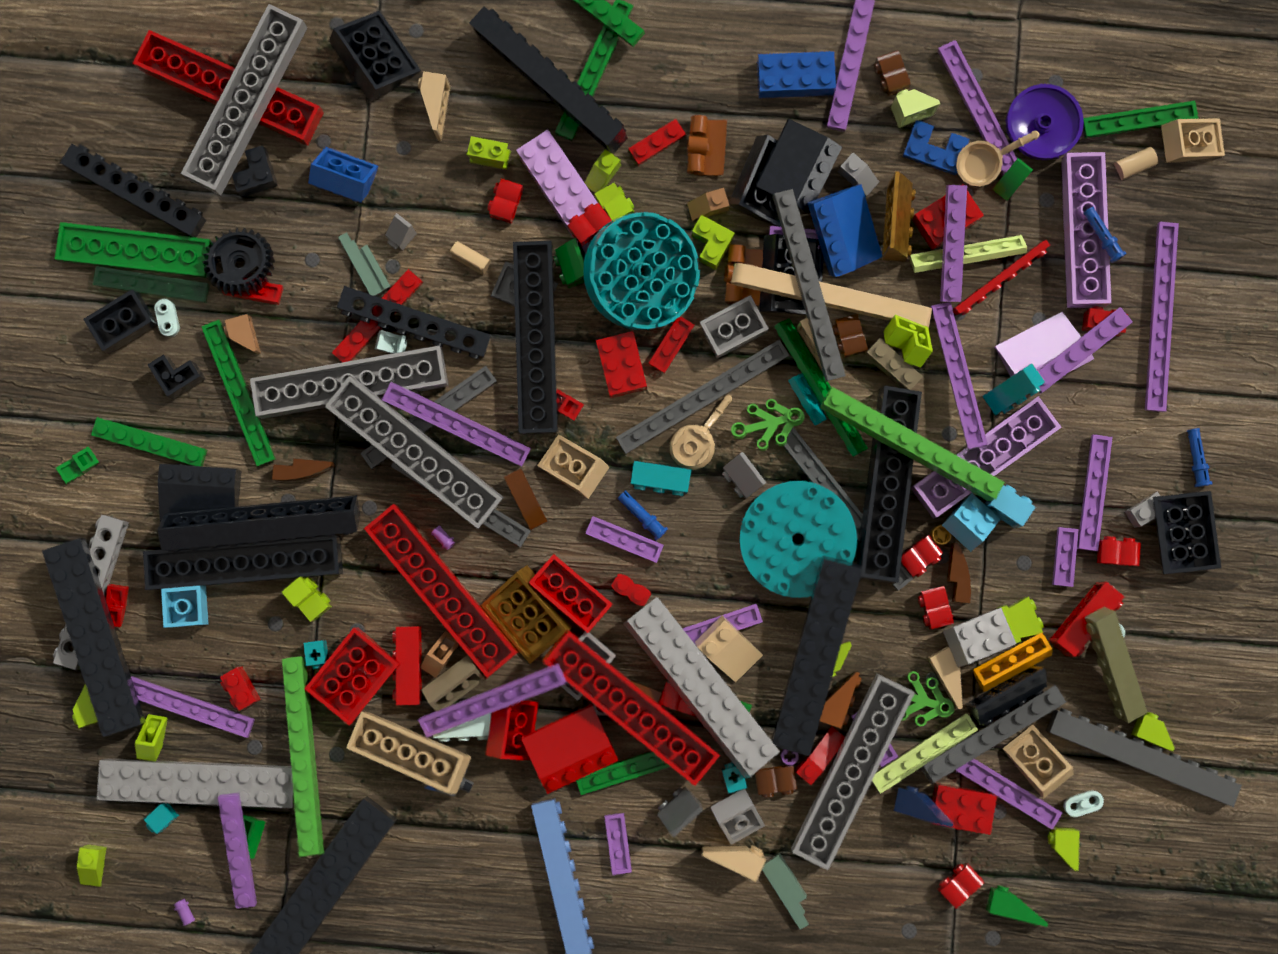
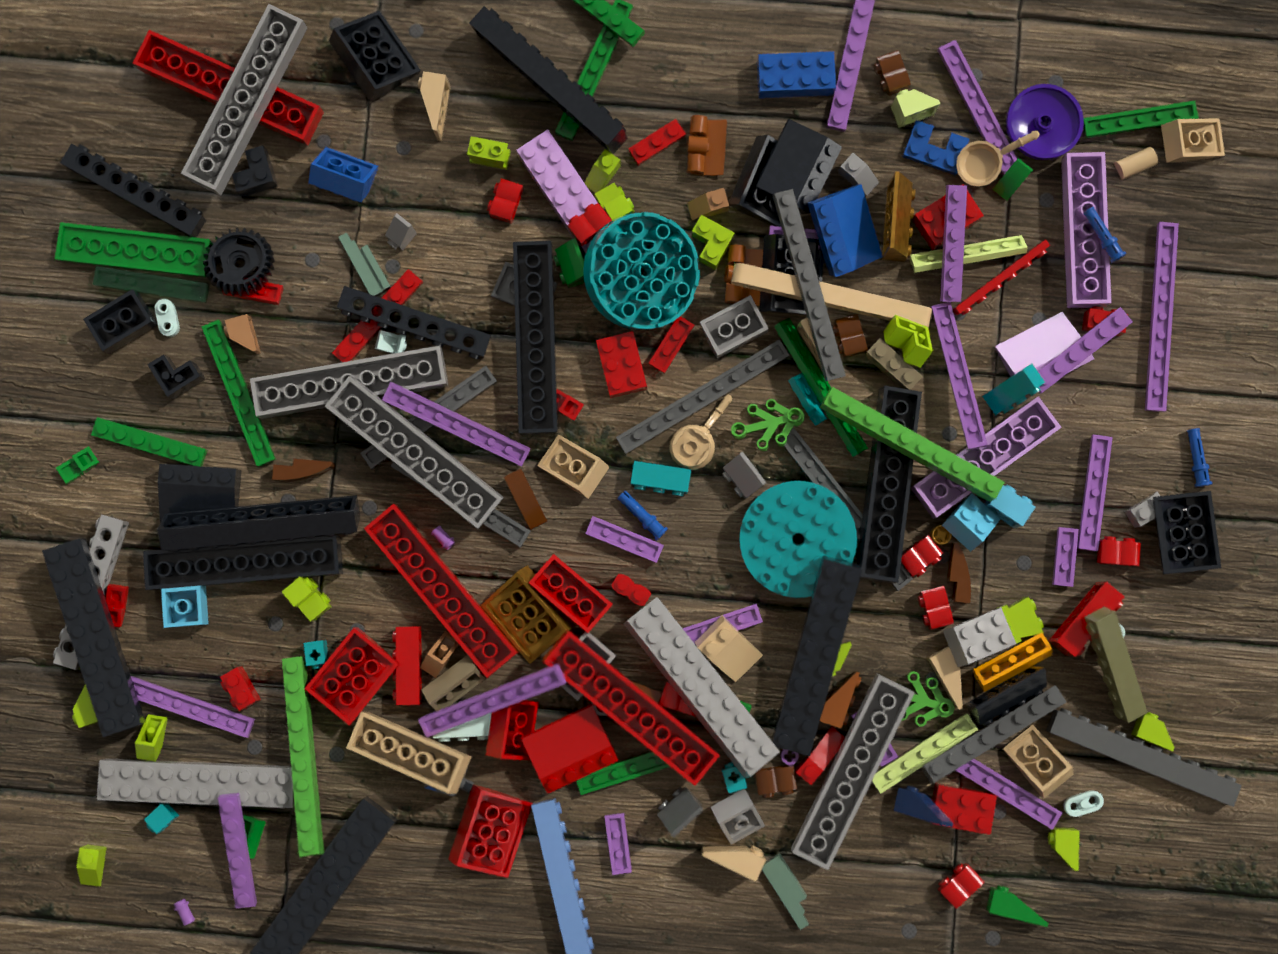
(470, 258): tan brick -> none
(490, 831): none -> red slope

